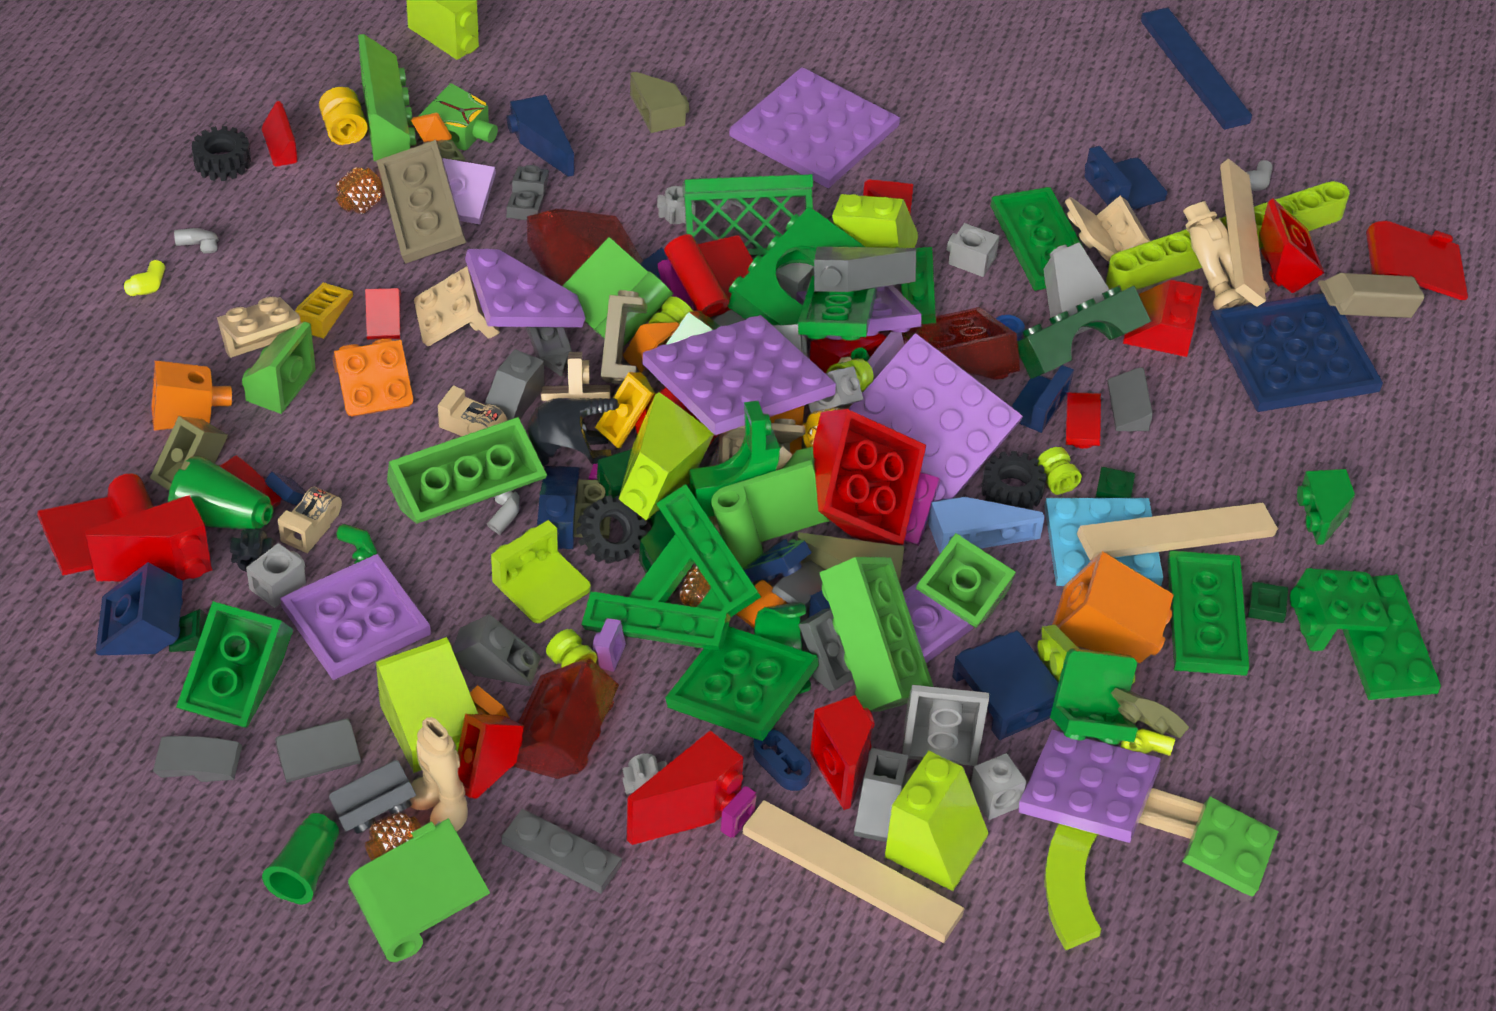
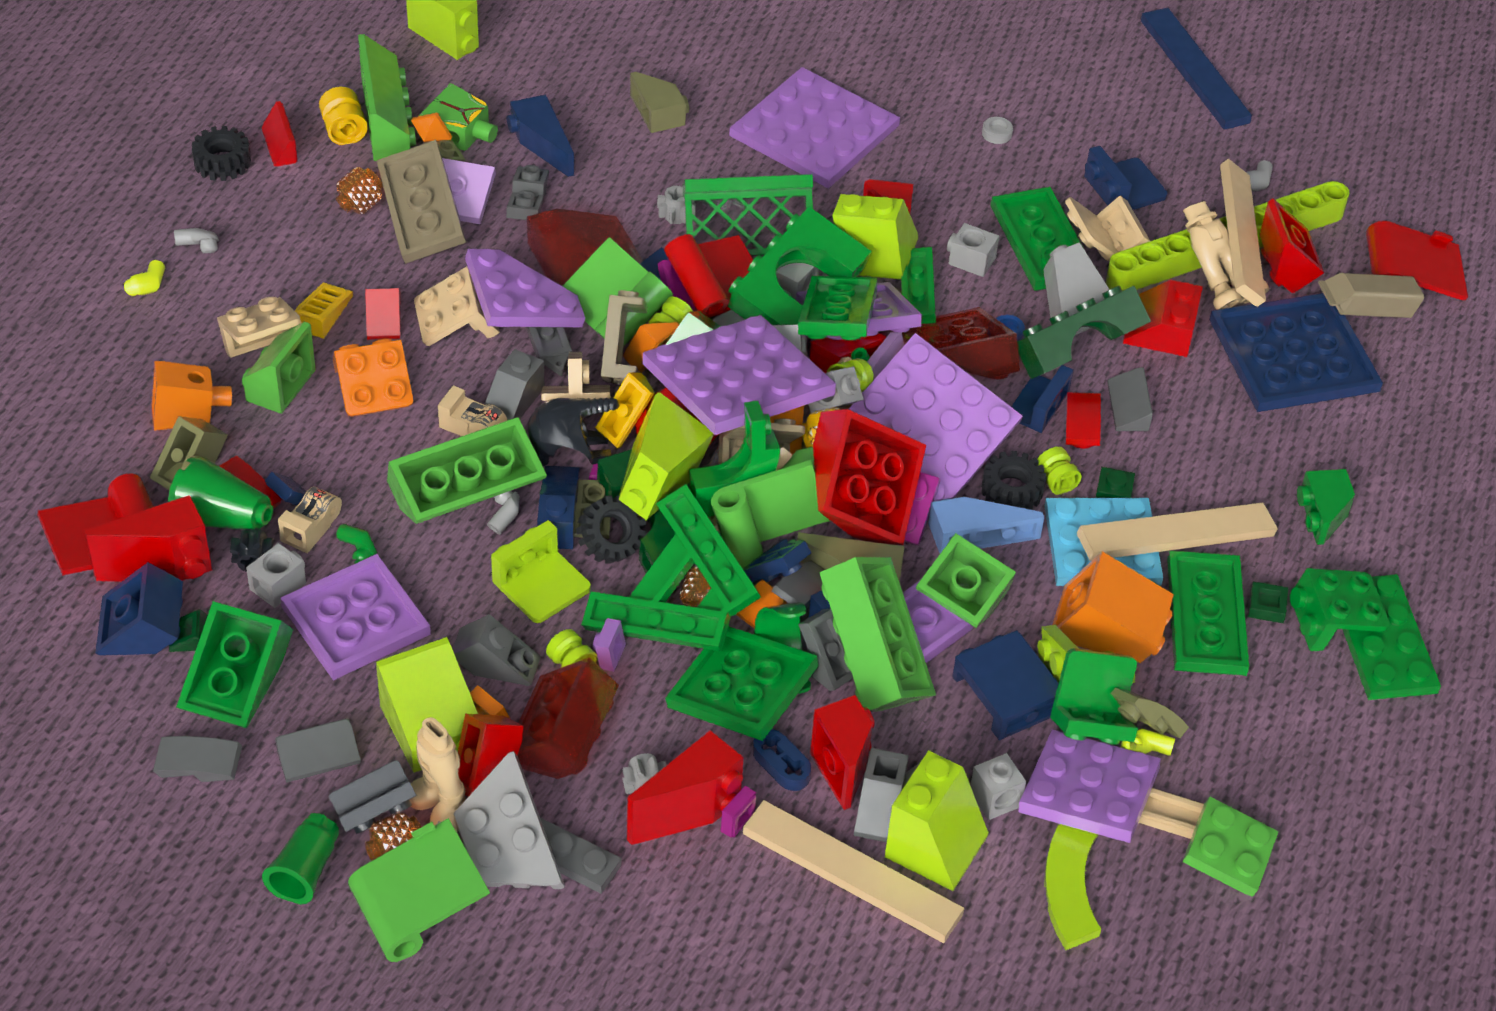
(506, 831): none -> light grey wing
(862, 268): dark grey slope -> none
(945, 723): light grey slope -> none
(997, 130): none -> light grey tile

